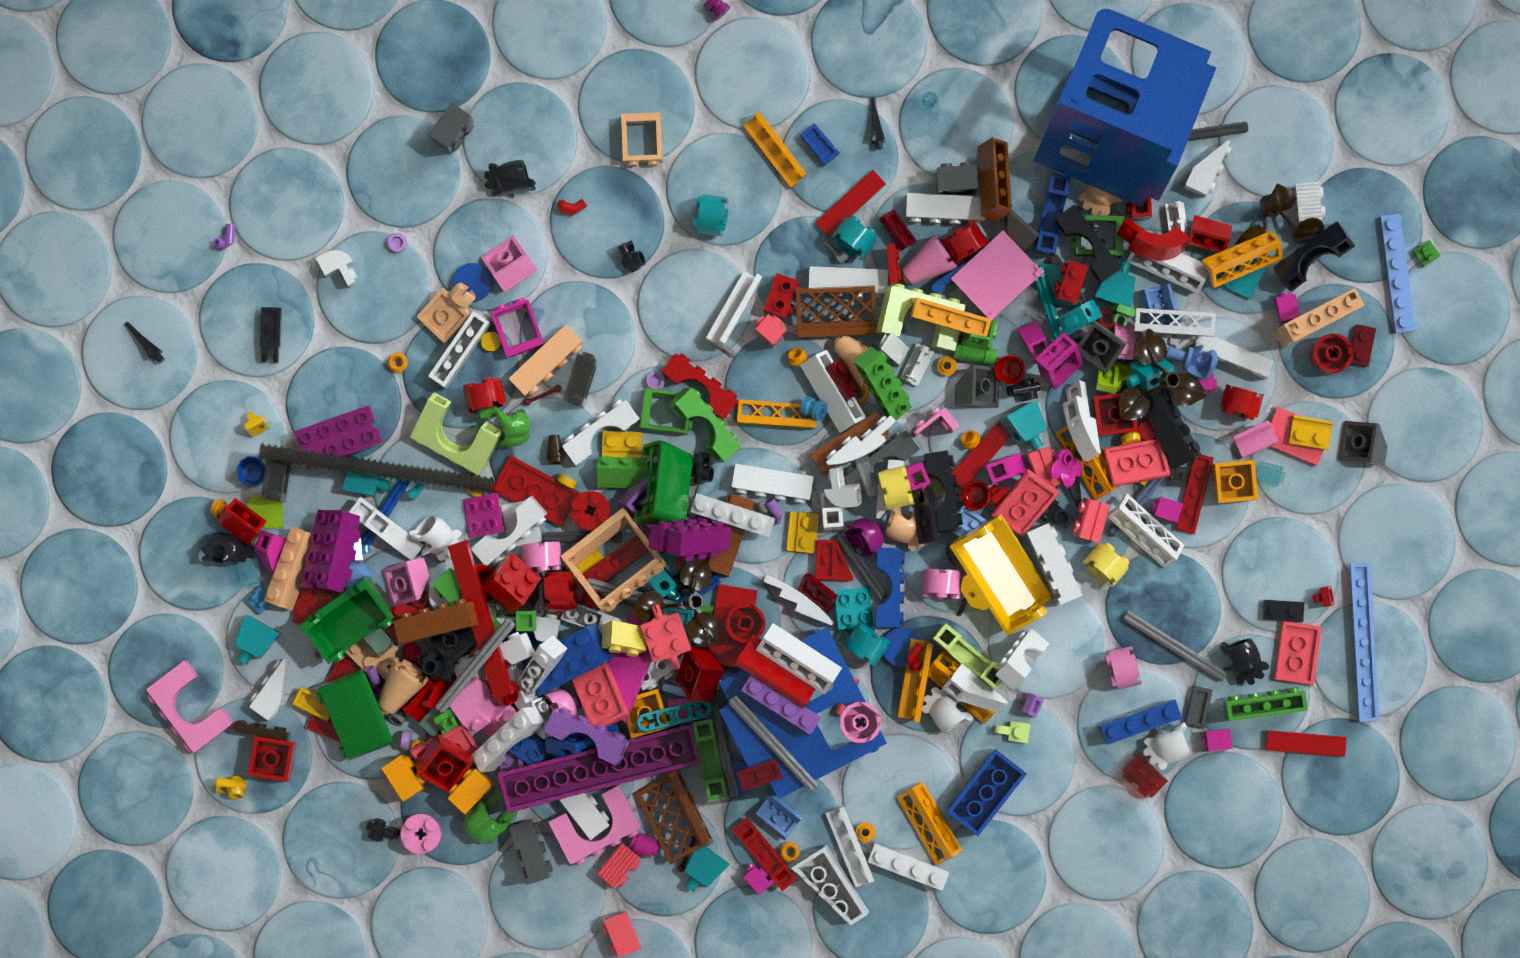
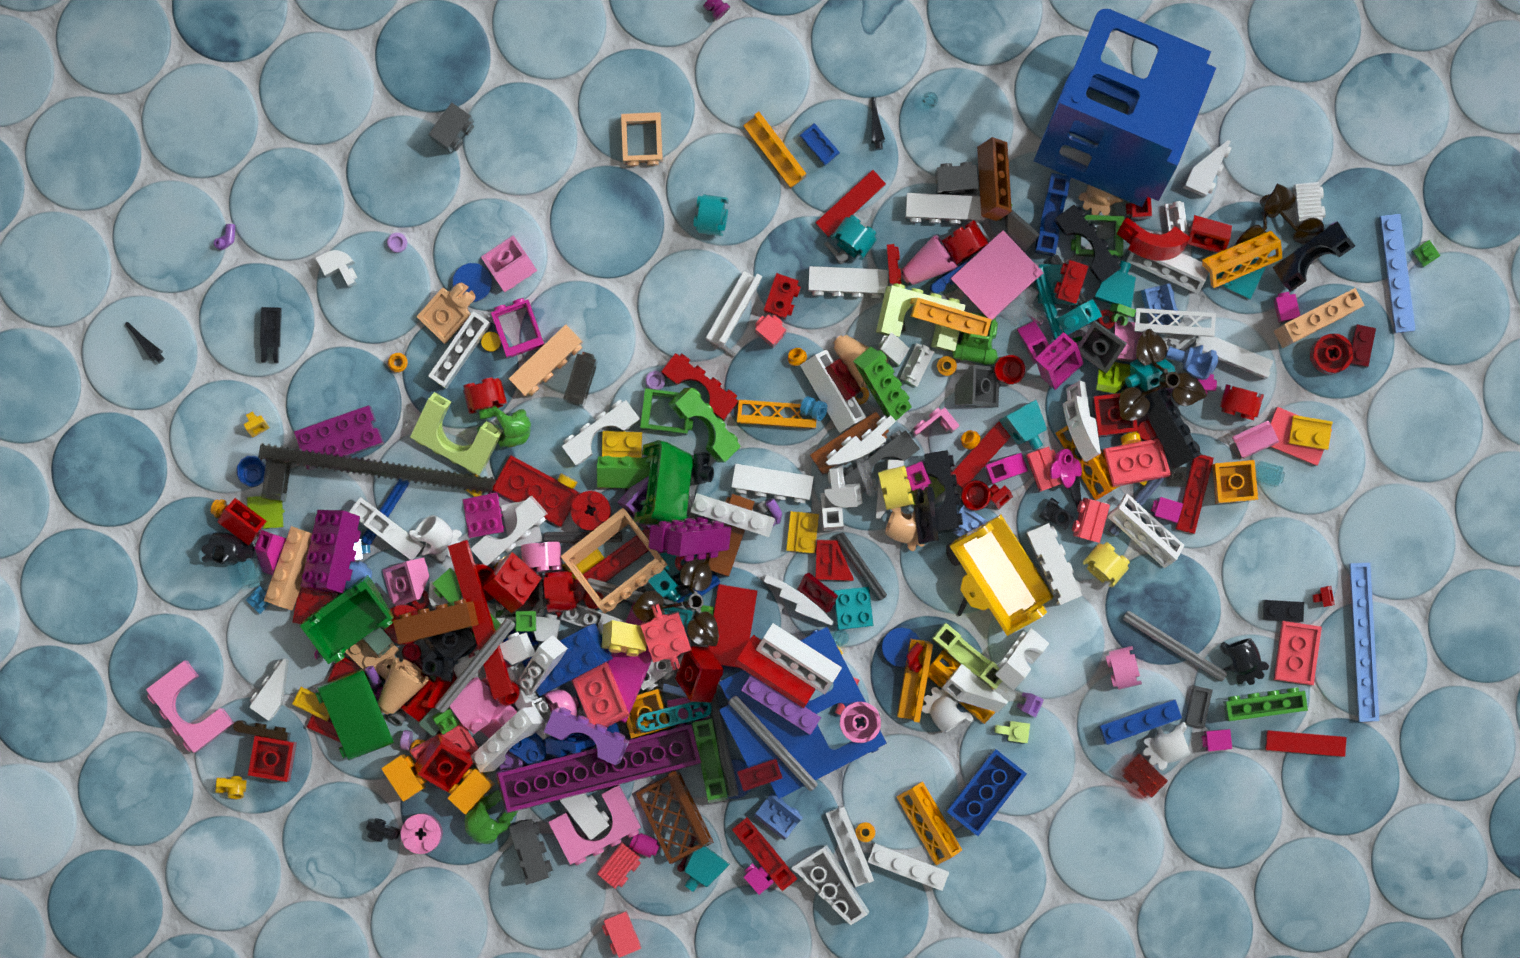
(254, 639): teal torso -> none
(365, 484): teal torso -> none
(415, 492): teal tile -> none
(508, 178): black piece -> none
(527, 401): dark red hinge -> none
(555, 452): dark brown cone -> none
(569, 208): red arm -> none
(631, 260): black plate -> none
(734, 621): red brick -> none
(794, 856): light orange plate -> none
(840, 327): dark orange fence -> none
(866, 536): magenta cylinder -> none
(866, 644): teal brick -> none
(890, 561): blue arch -> none
(897, 230): dark red plate -> none
(942, 584): bright pink brick -> none
(1025, 502): coral tile -> none
(1027, 389): black plate -> none
(1220, 130): dark grey axle -> none
(1363, 443): dark grey slope -> none

